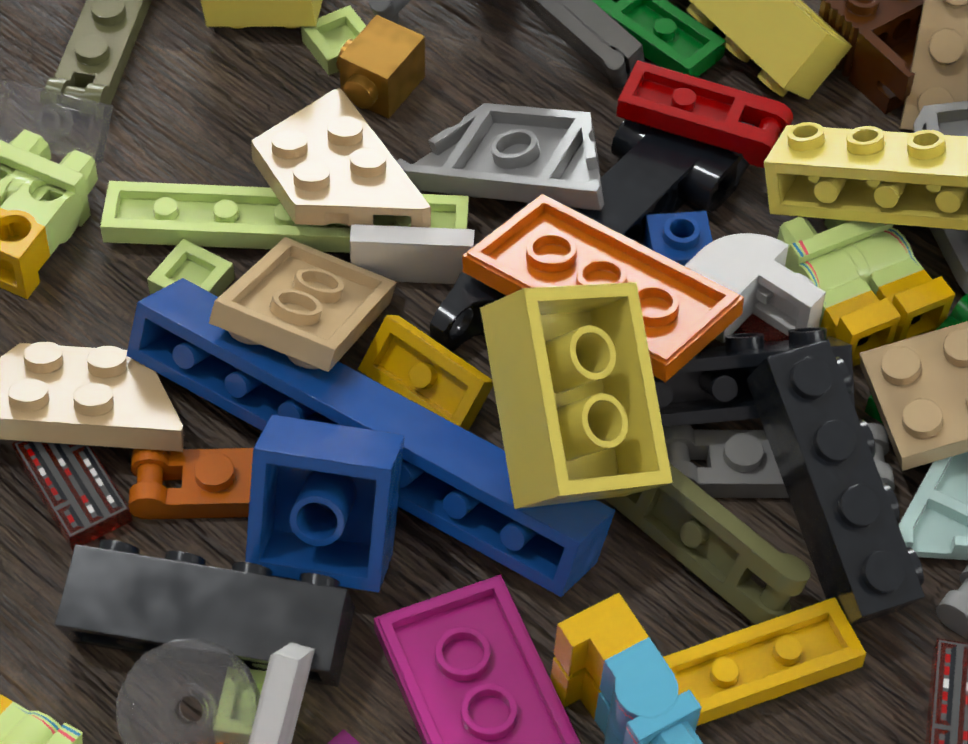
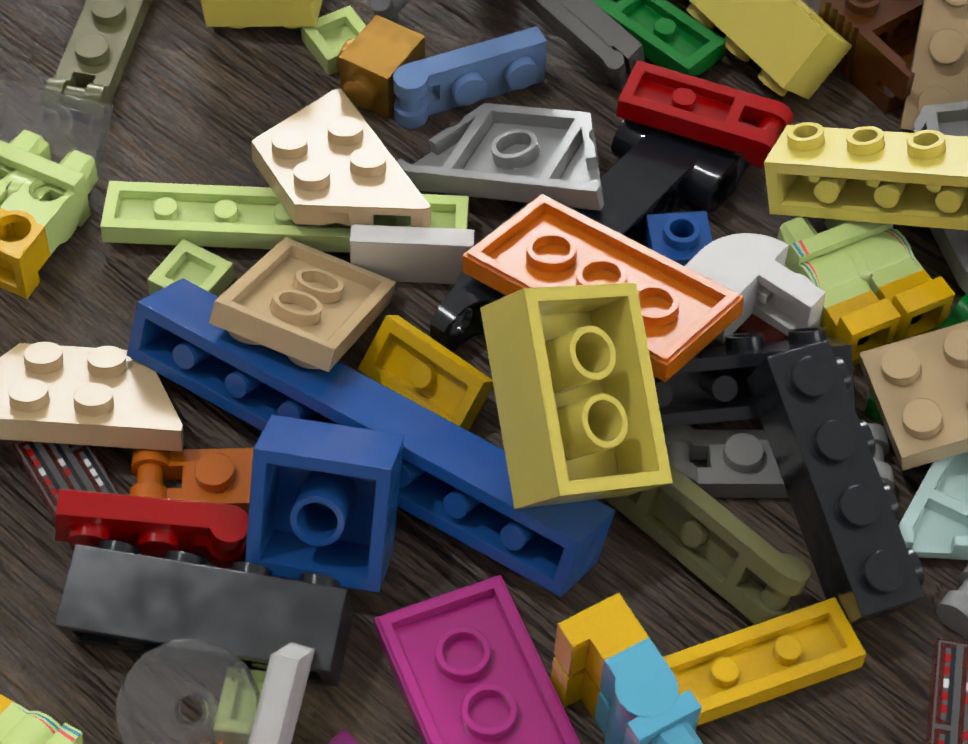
(153, 524): none -> red plate
(468, 75): none -> medium blue plate

